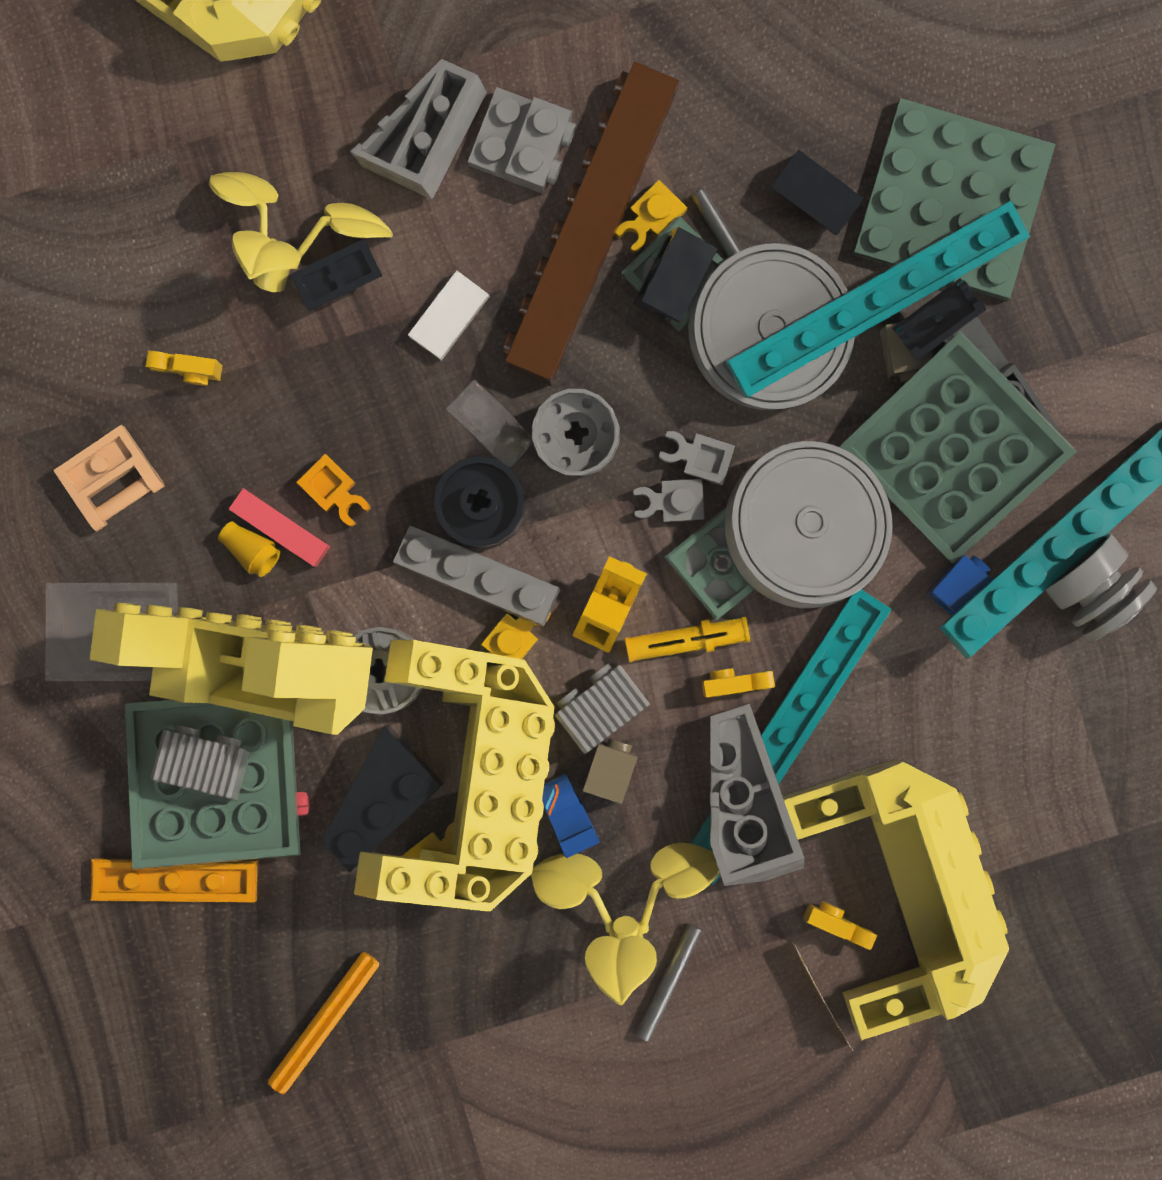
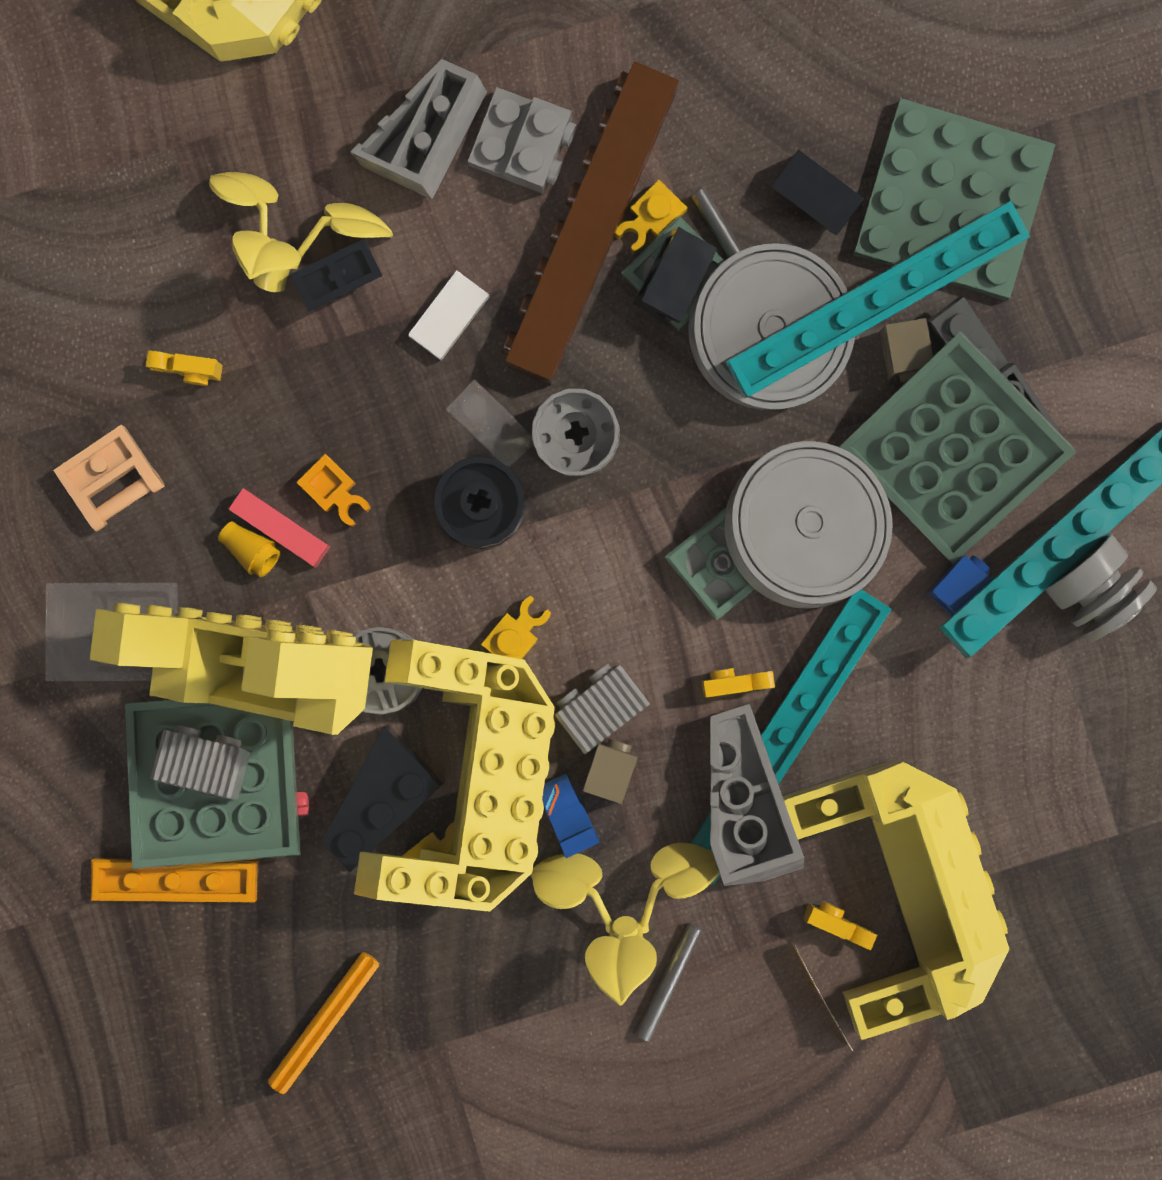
(476, 576): light grey plate -> none
(609, 604): yellow brick -> none
(678, 501): light grey plate -> none
(705, 458): light grey plate -> none
(736, 632): yellow pin -> none
(939, 319): black hinge -> none

